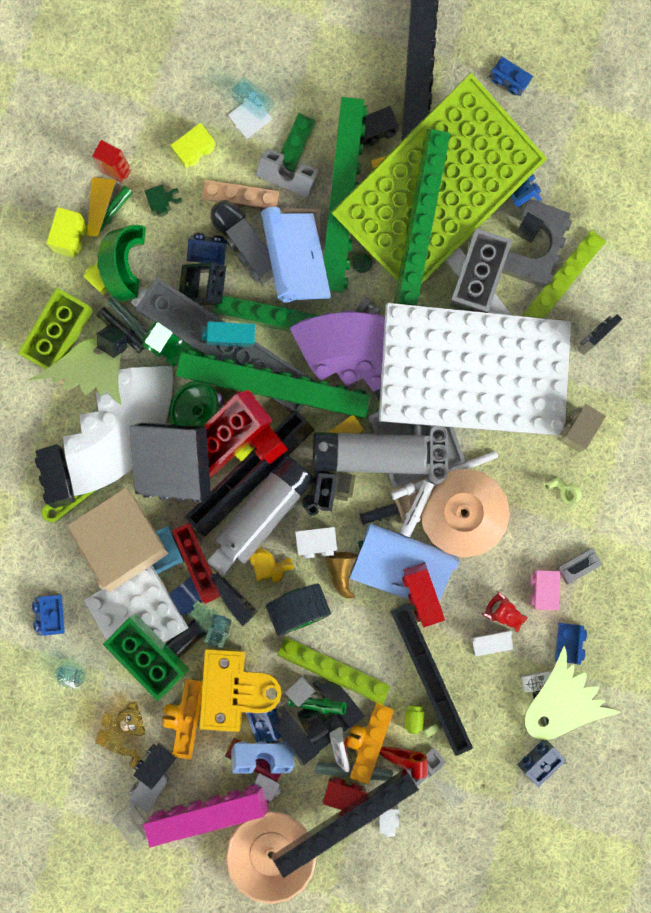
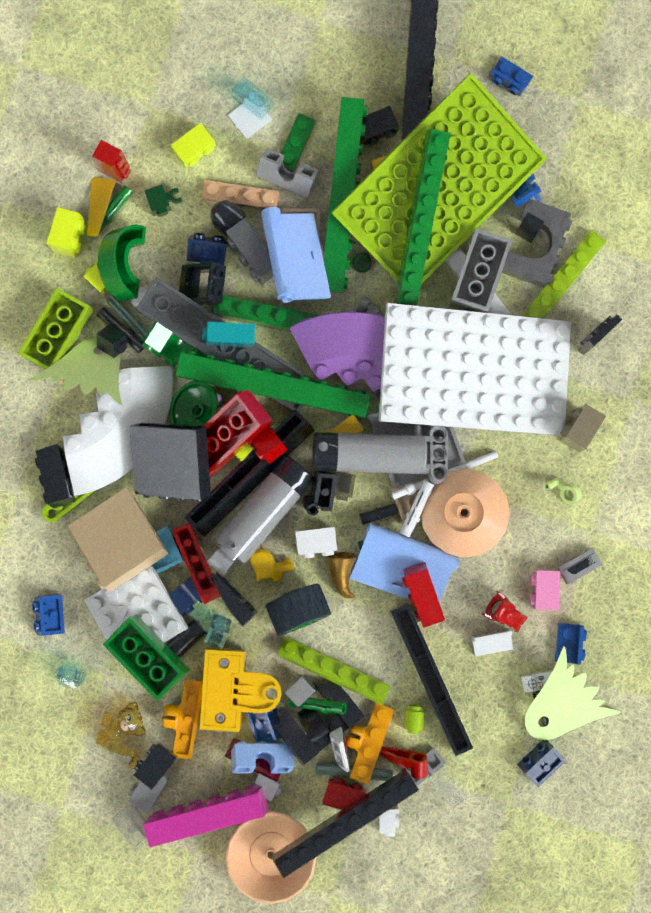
(431, 729): yellowish green tile -> none

